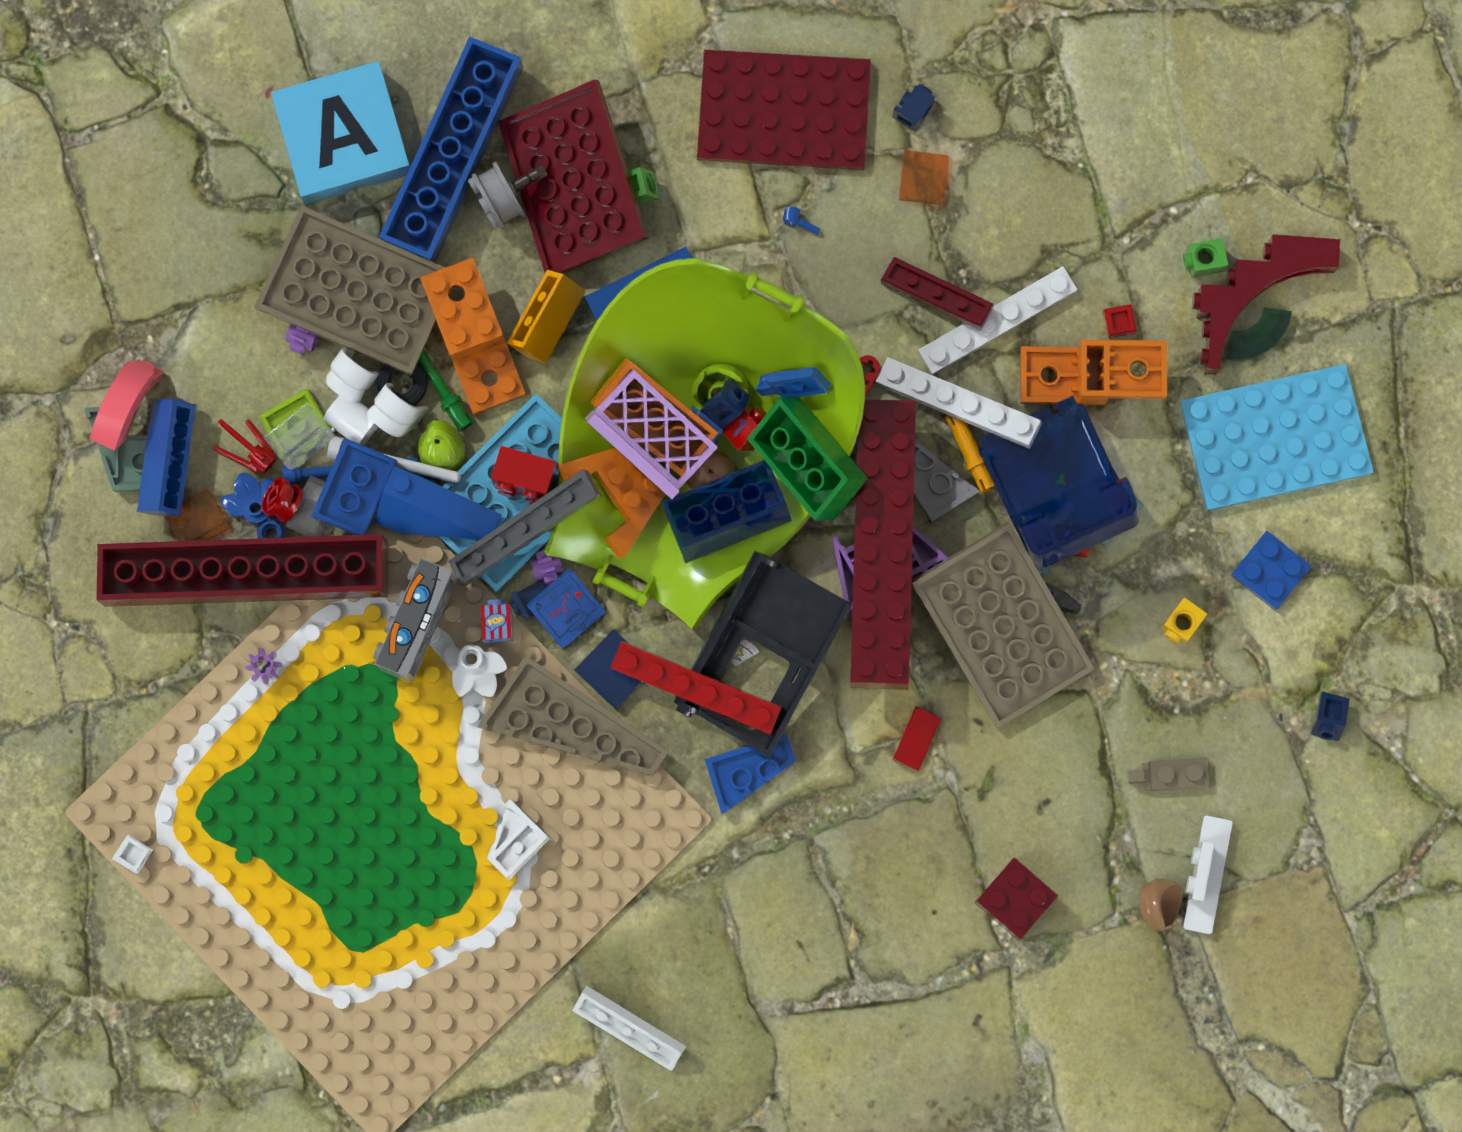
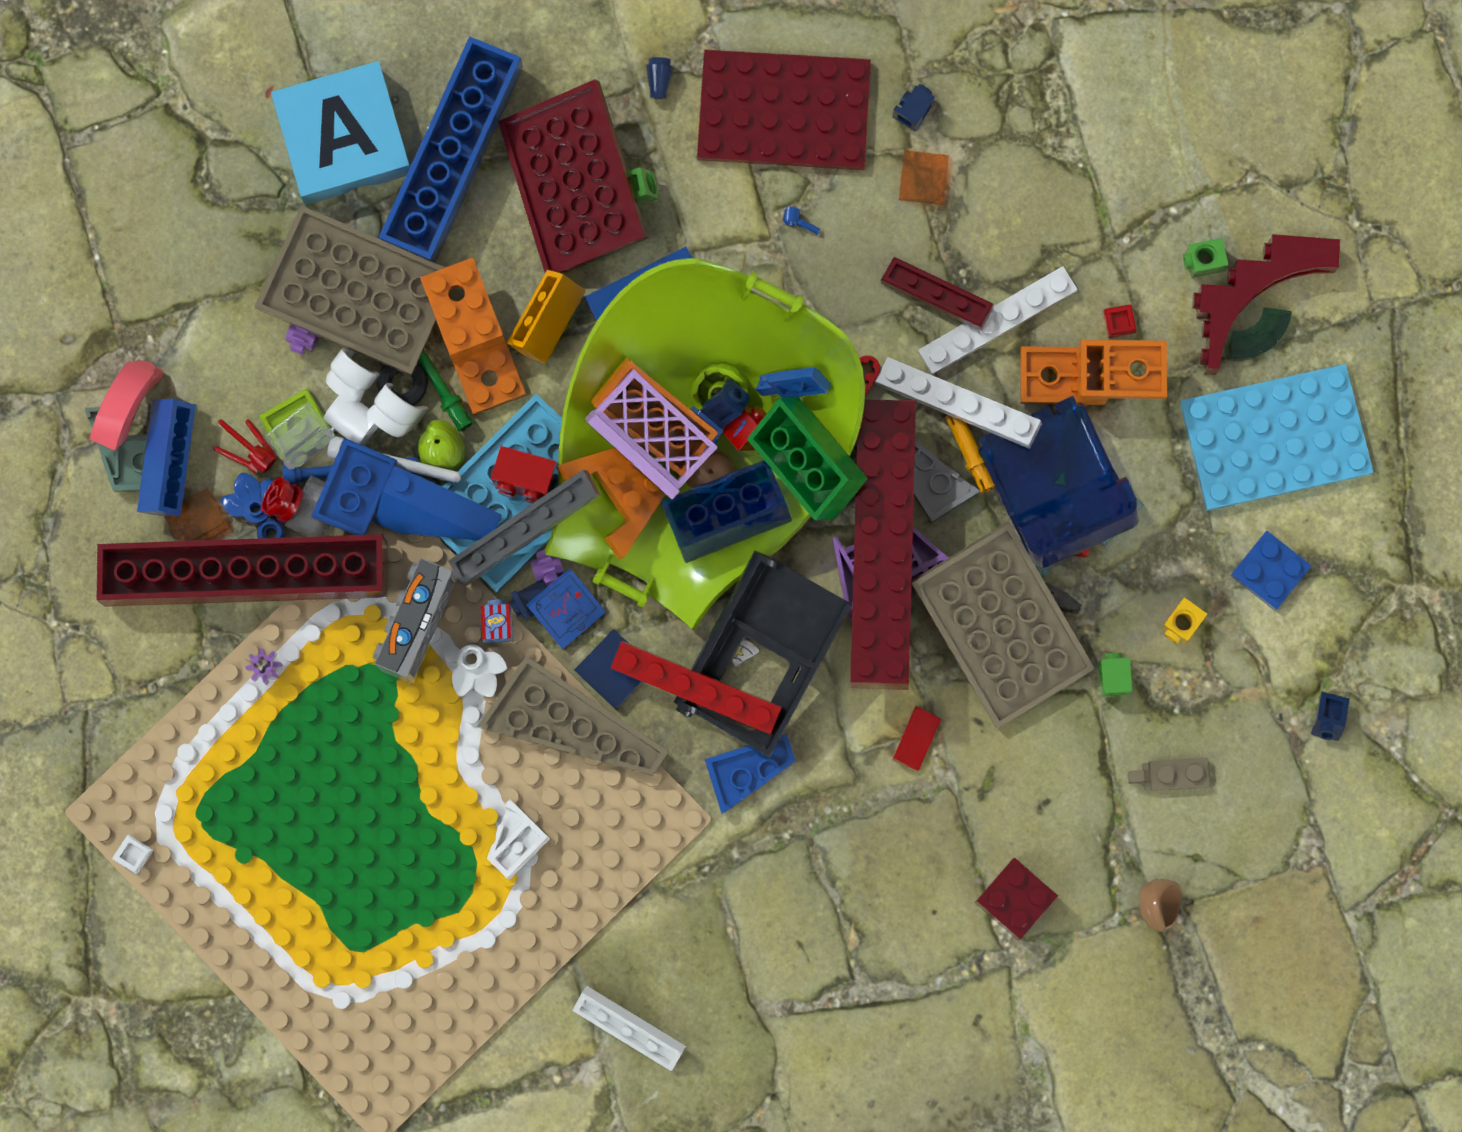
(499, 194): light grey wheel -> none
(659, 75): none -> dark blue cone
(1115, 675): none -> bright green brick
(1207, 874): white bracket -> none

